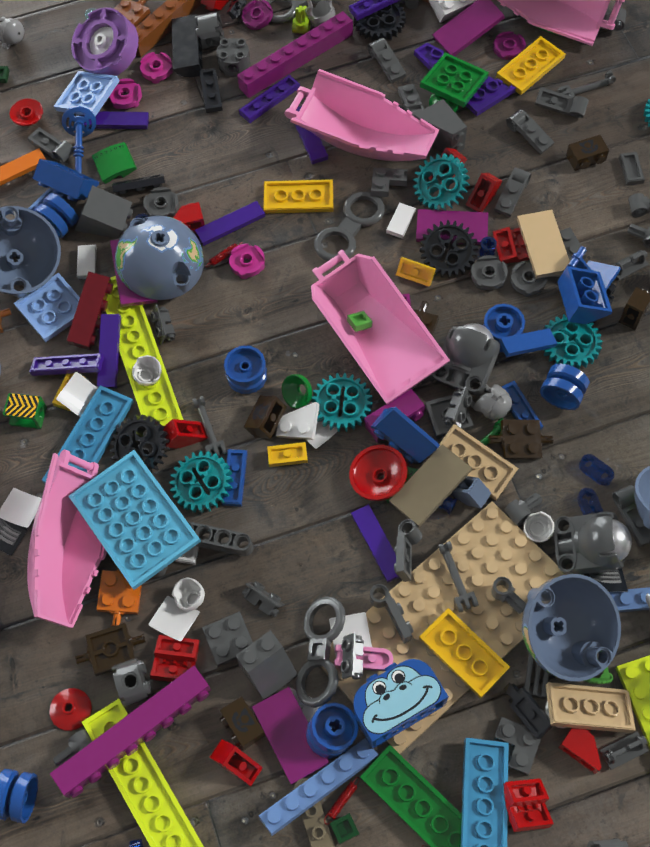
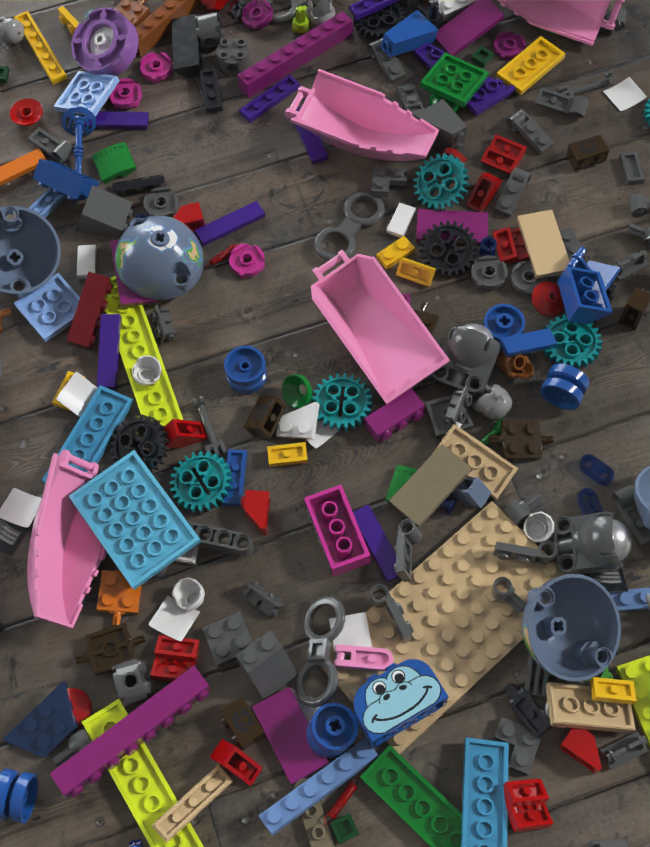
(25, 410): piece -> none
(41, 49): none -> yellow tile
(46, 724): none -> dark blue wing
(58, 213): blue wheel -> none
(67, 19): none -> yellow plate
(67, 364): dark purple tile -> none
(192, 803): none -> tan tile
(256, 508): none -> red slope
(298, 196): yellow tile -> none
(337, 530): none -> dark pink brick
(350, 666): dark grey hinge -> none
(359, 321): bright green plate -> none
(372, 464): red dish -> none
(393, 253): none -> yellow plate
(404, 435): blue slope -> none
(409, 35): none -> blue slope
(433, 14): none -> black axle
(463, 597): dark grey hinge -> none
(464, 653): yellow plate -> none
(482, 56): none -> dark green plate
(503, 154): none -> red slope
(515, 366): none -> dark orange head
(520, 407): blue tile -> none
(525, 554): none -> dark grey plate
(542, 301): none -> red dish
(613, 690): none -> yellow plate
(625, 94): none -> white sticker

